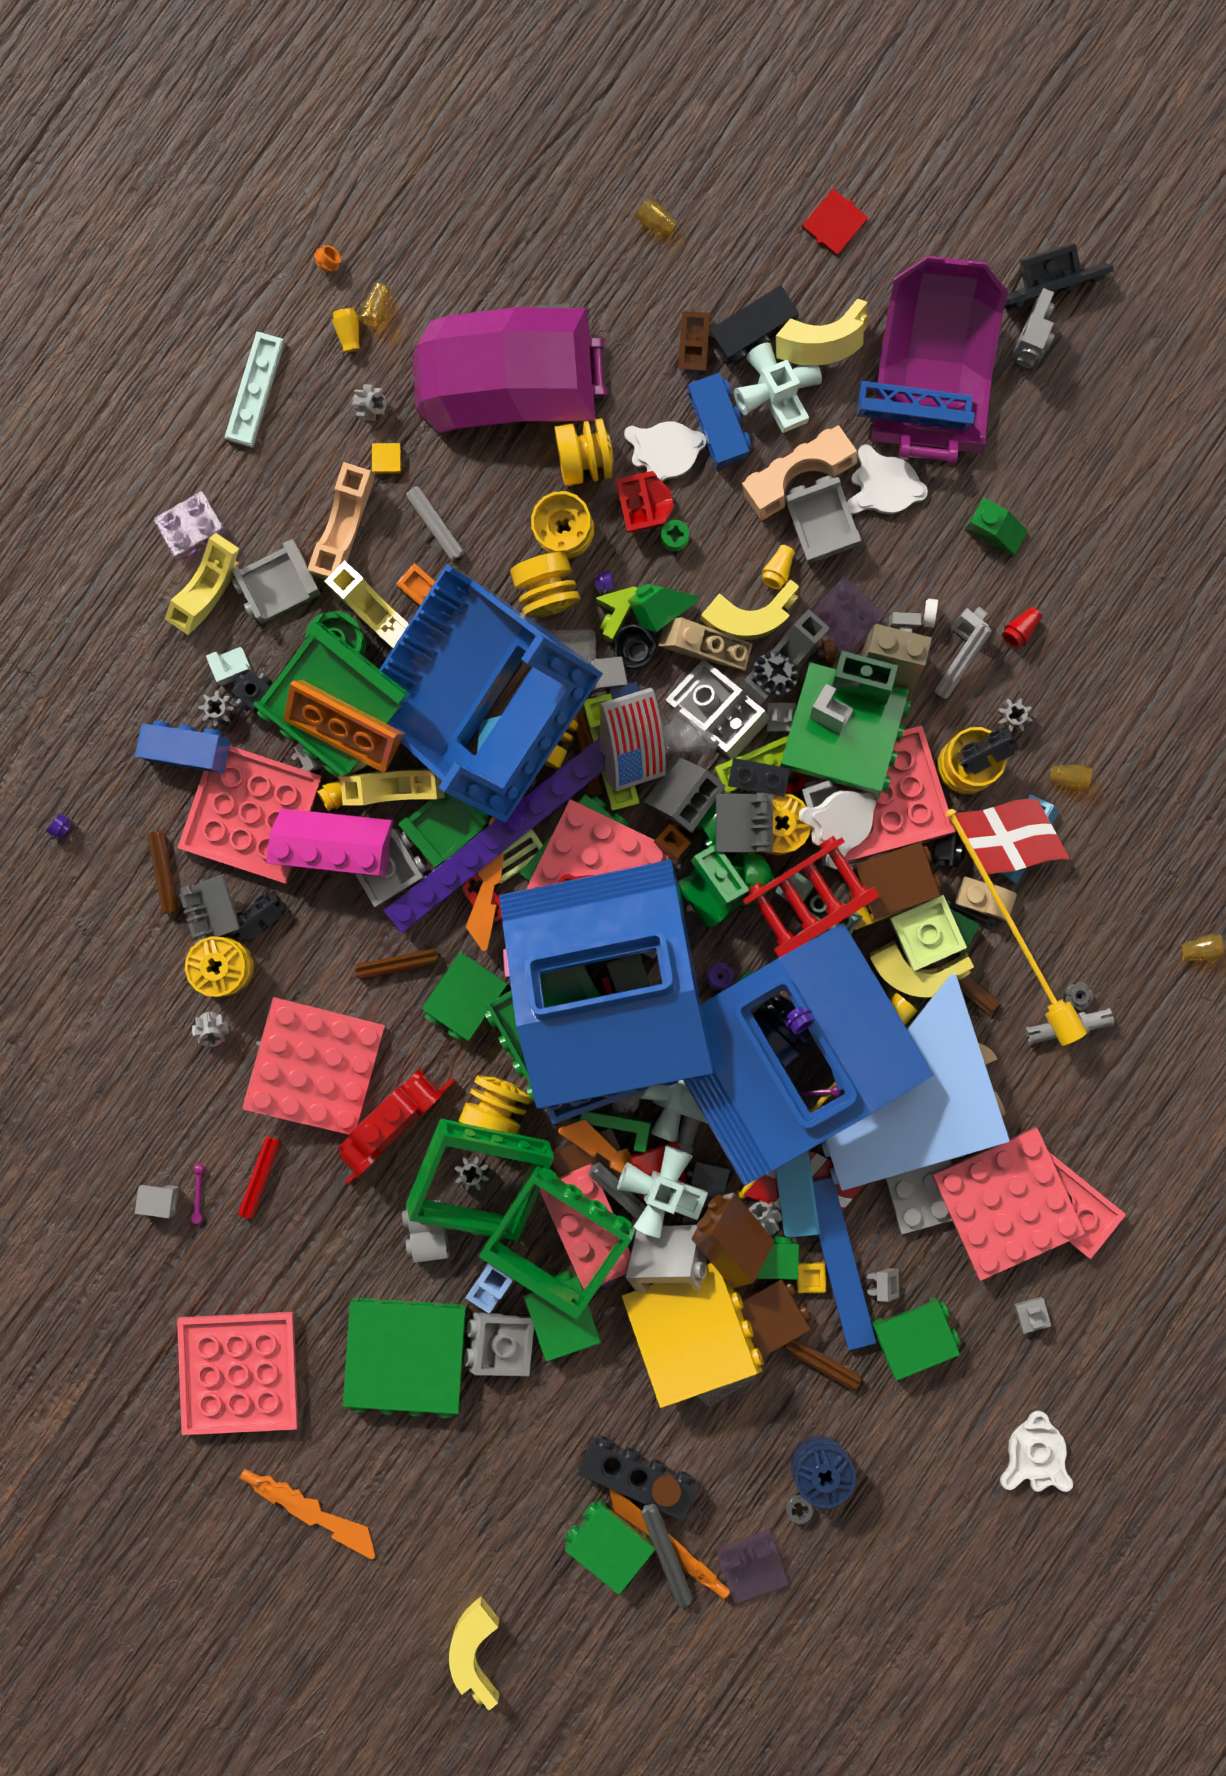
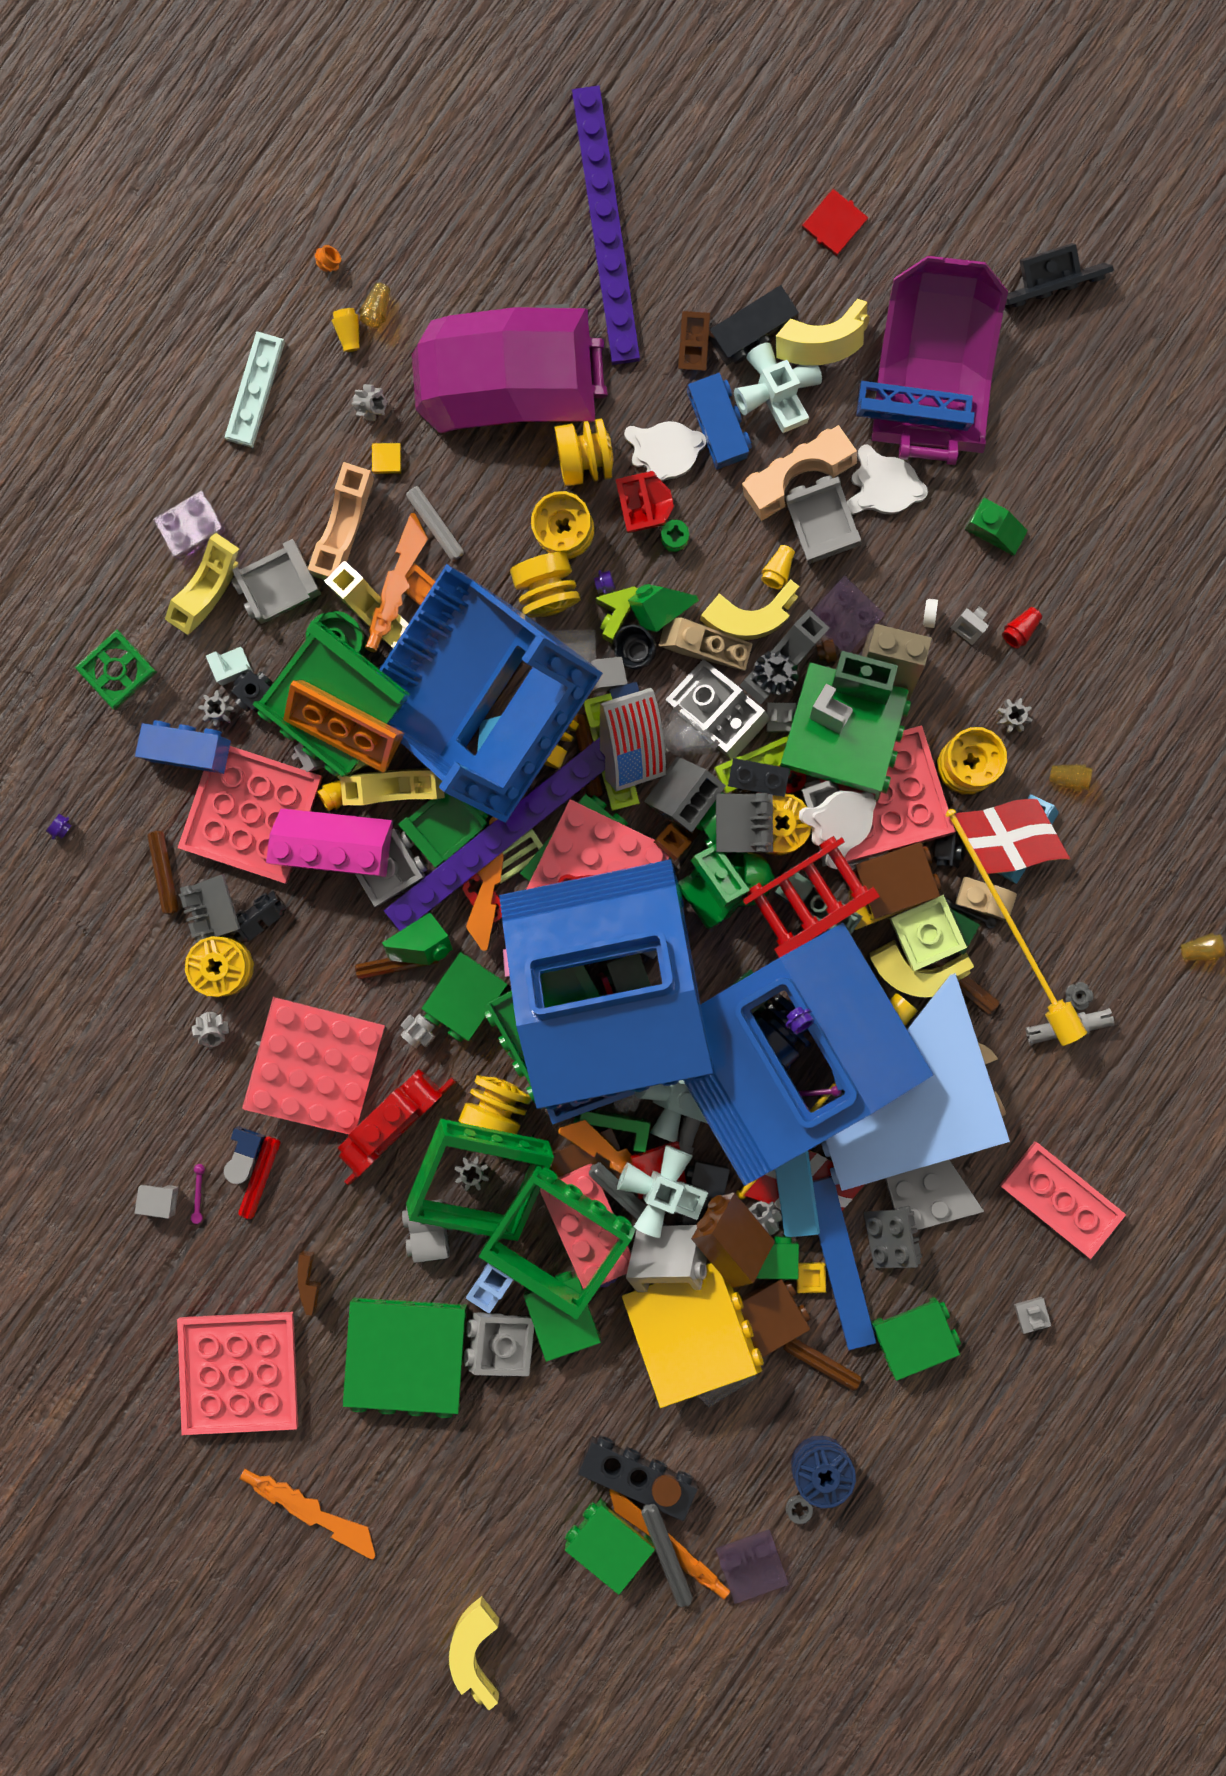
(116, 641): none -> green piece
(244, 1156): none -> leg
(308, 1289): none -> reddish brown slope
(395, 585): none -> orange sword
(417, 1030): none -> light grey gear
(419, 942): none -> green slope
(605, 225): none -> dark purple plate
(655, 217): clear yellow cone -> none
(720, 968): dark purple plate -> none
(887, 1284): light grey tile -> none
(892, 1238): none -> dark grey hinge
(905, 621): light grey tile -> none
(963, 660): light grey axle -> none
(975, 755): black hinge -> none
(1008, 1204): coral plate -> none
(1036, 332): light grey plate -> none
(1038, 1455): white tile -> none

